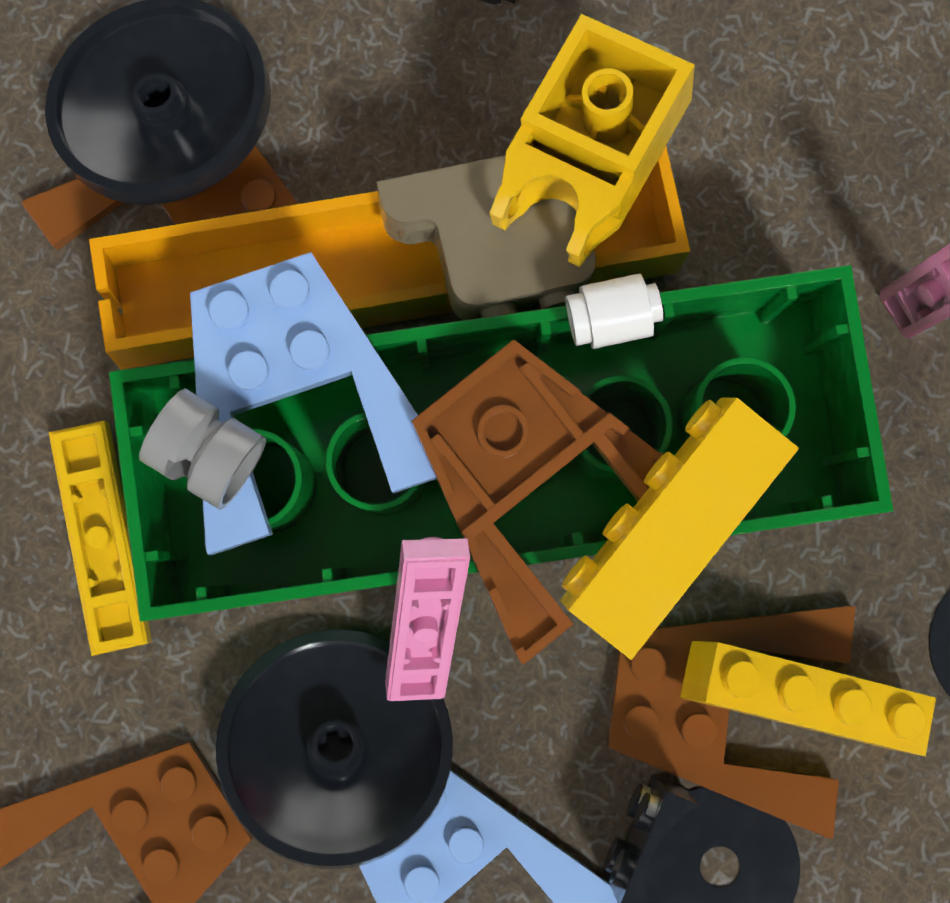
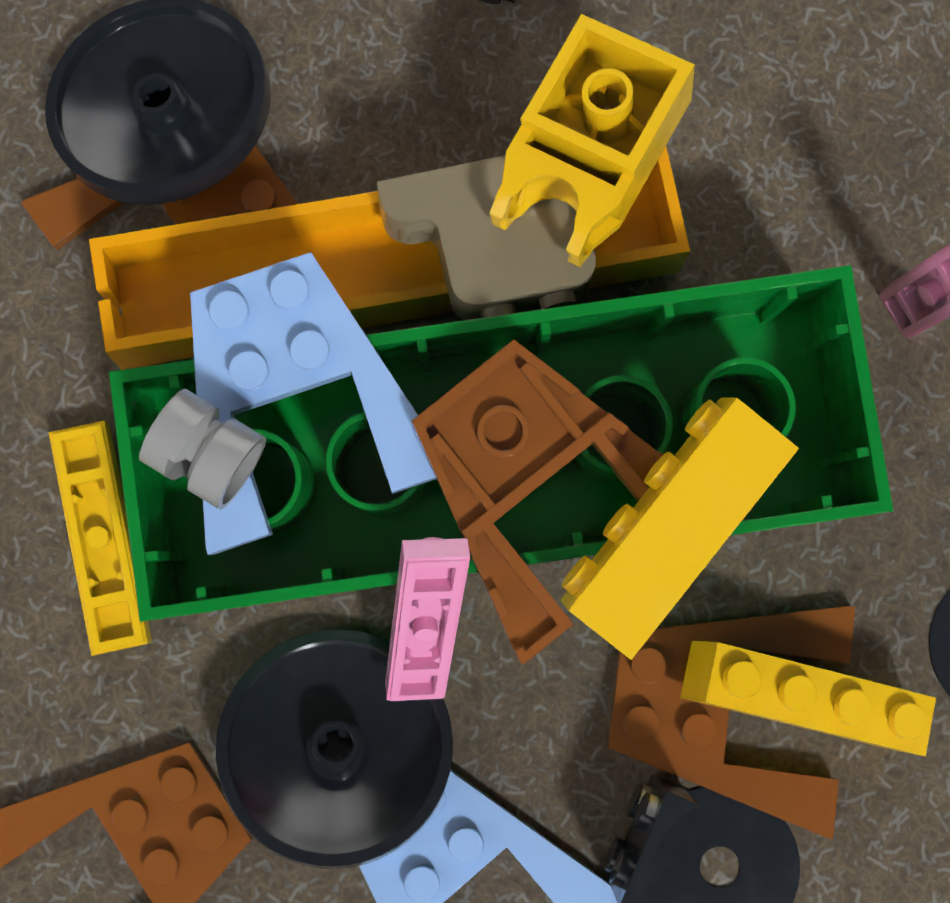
(614, 311): white brick -> none

